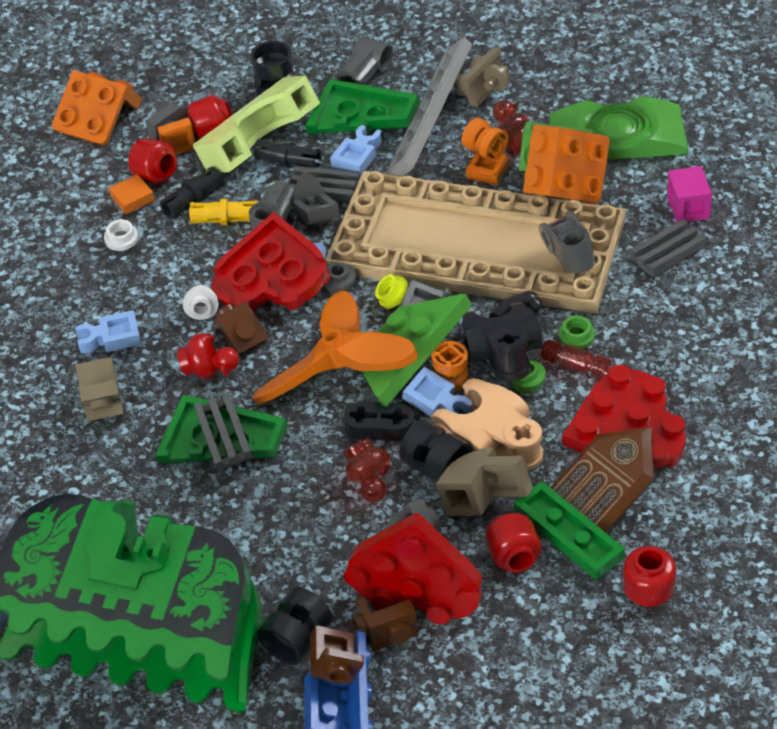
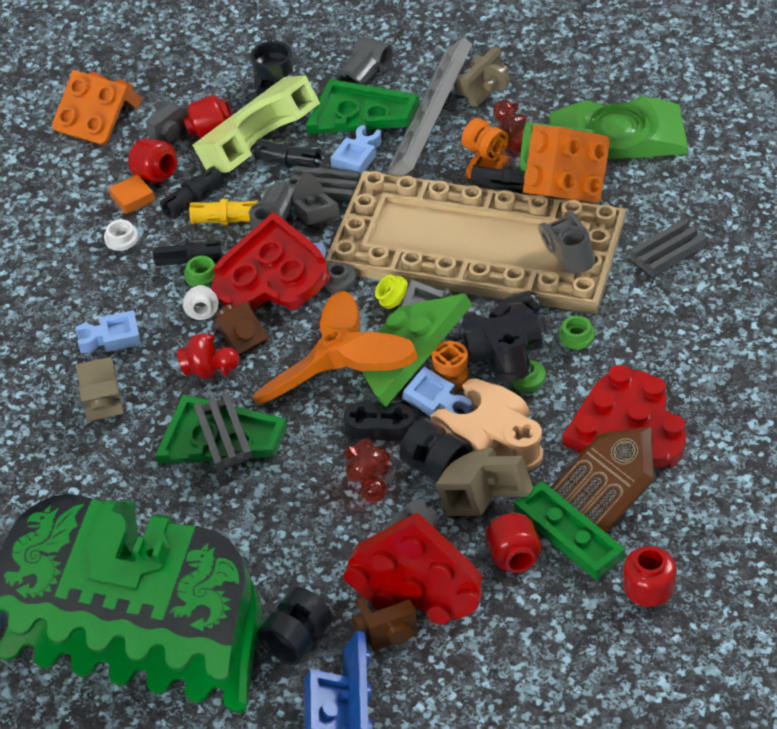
(179, 135): orange tile -> none
(183, 253): none -> black axle
(199, 271): none -> bright green plate
(334, 655): reddish brown bracket -> none
(497, 178): none -> black pin
(575, 358): clear red axle -> none
(689, 194): dark pink brick -> none

